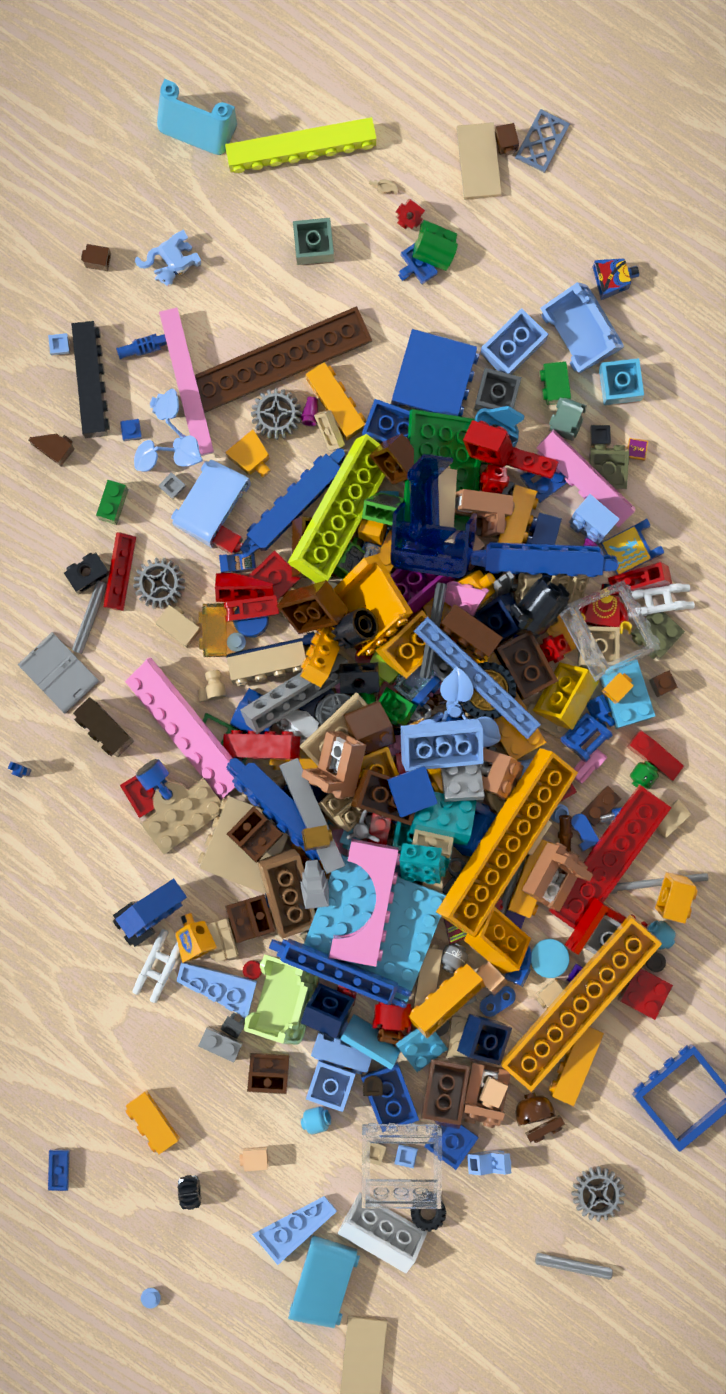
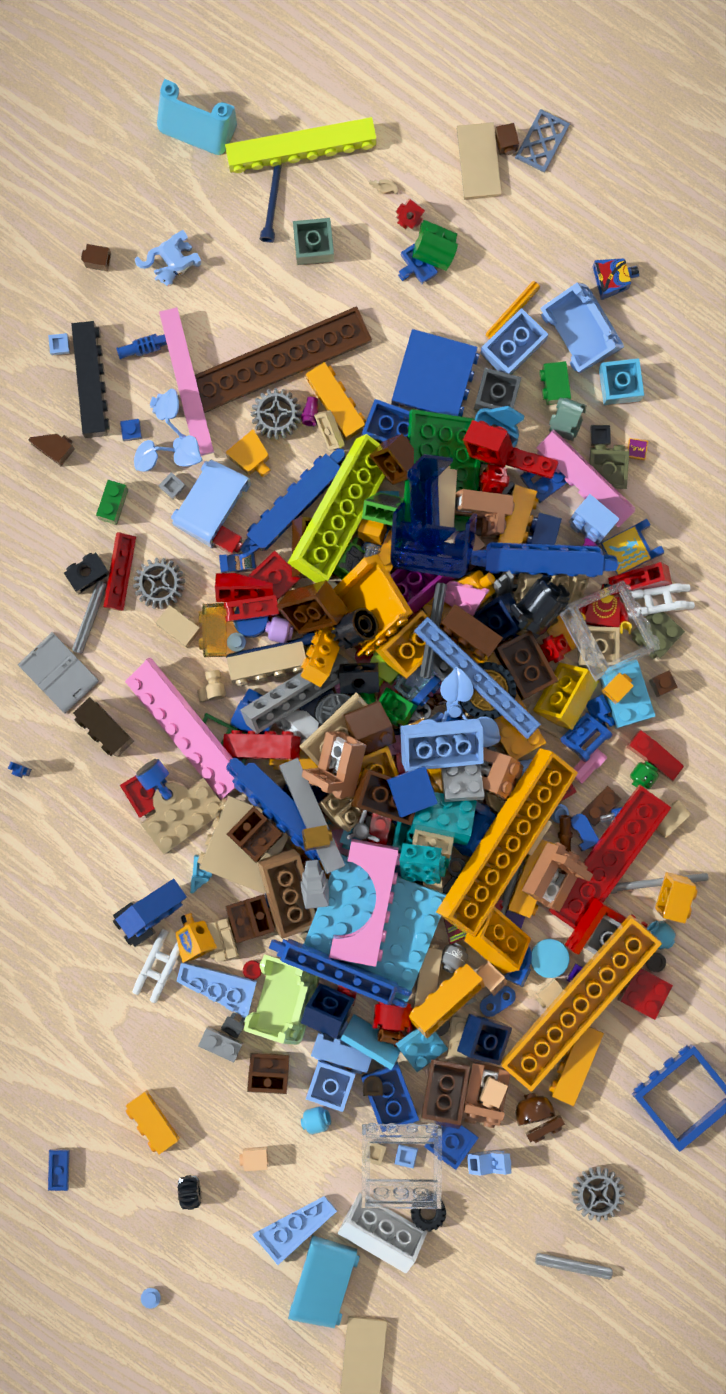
(199, 876): none -> medium azure slope
(268, 233): none -> dark blue piece
(279, 630): none -> lavender head
(519, 303): none -> light orange axle

